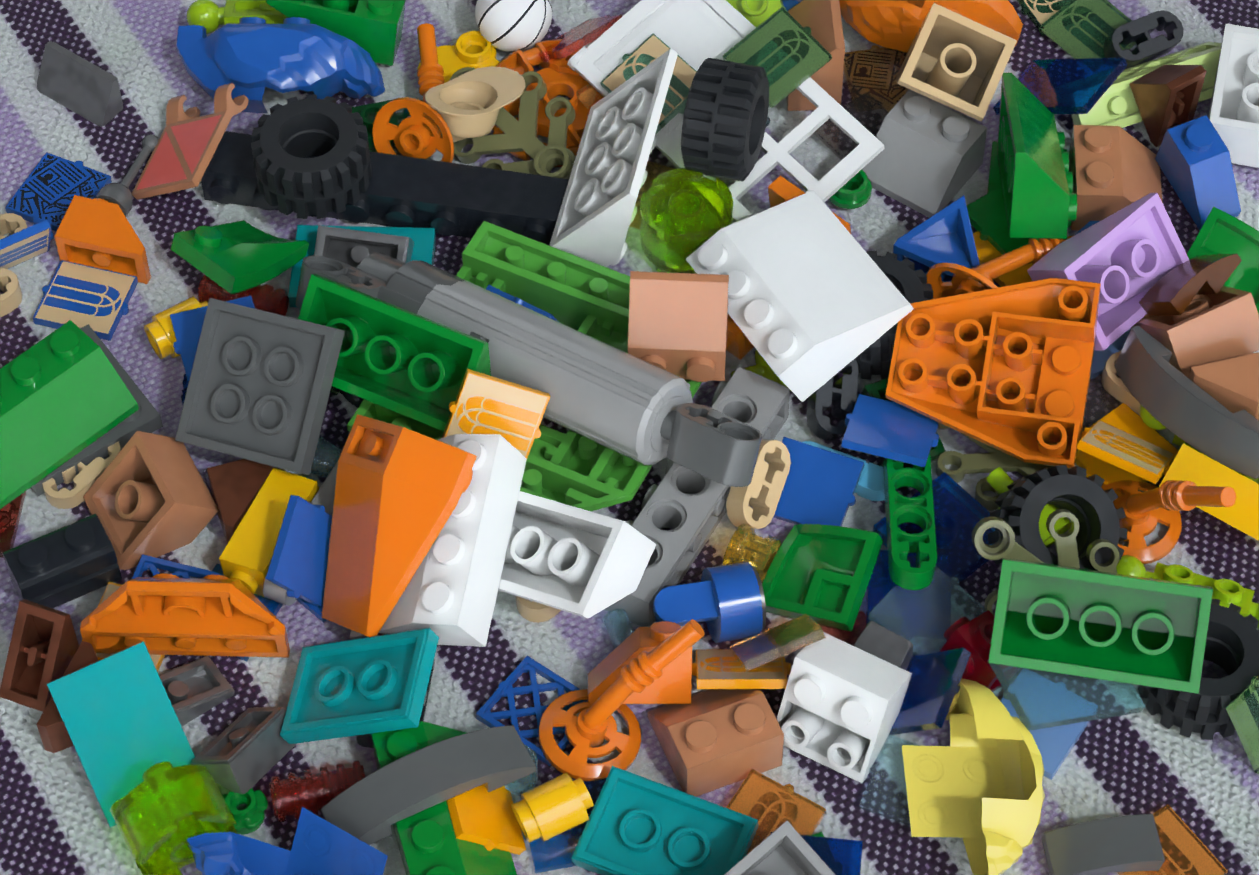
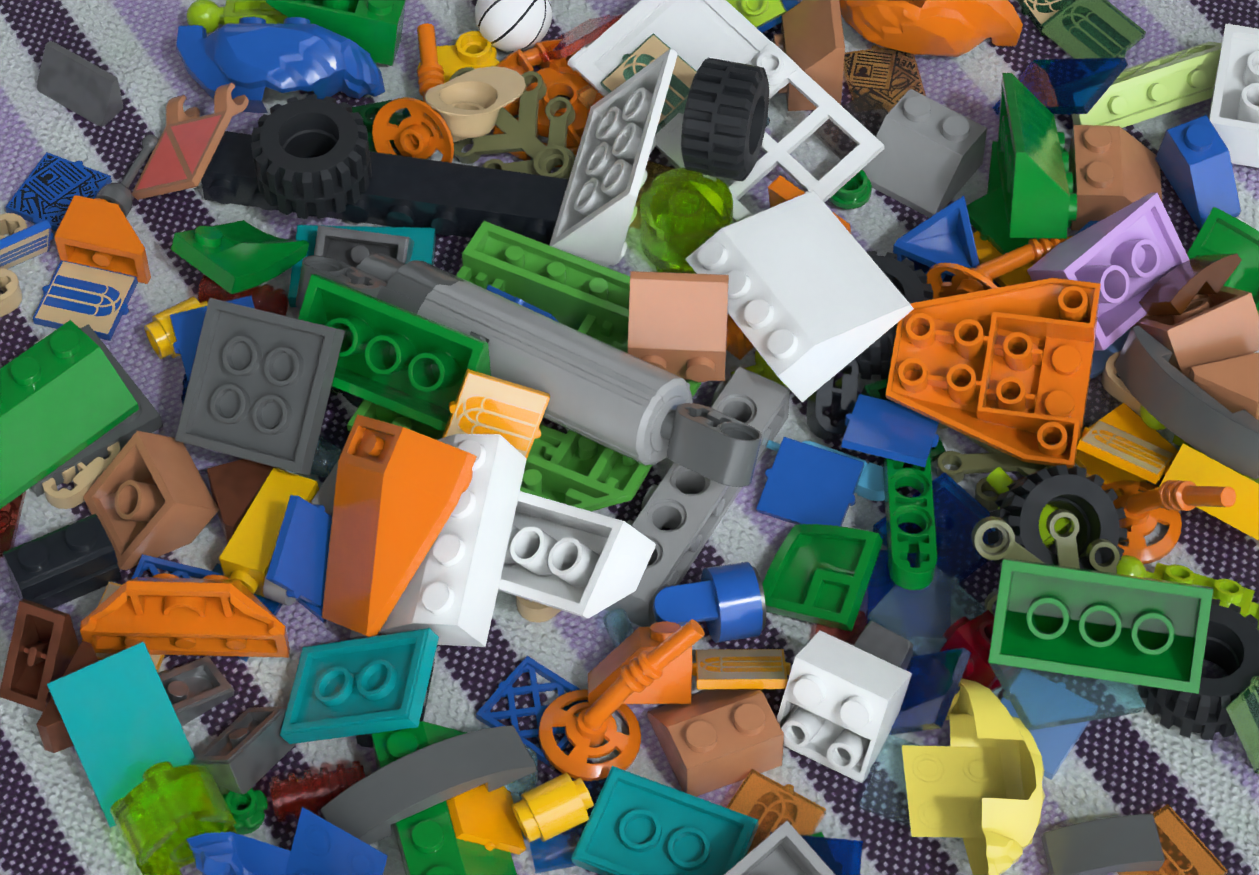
(751, 548): clear yellow wheel -> none
(764, 489): tan beam -> none
(777, 642): piece -> none
(784, 51): clear green piece -> none
(956, 61): tan slope -> none
(1139, 32): black beam -> none
(1168, 97): copper slope -> none

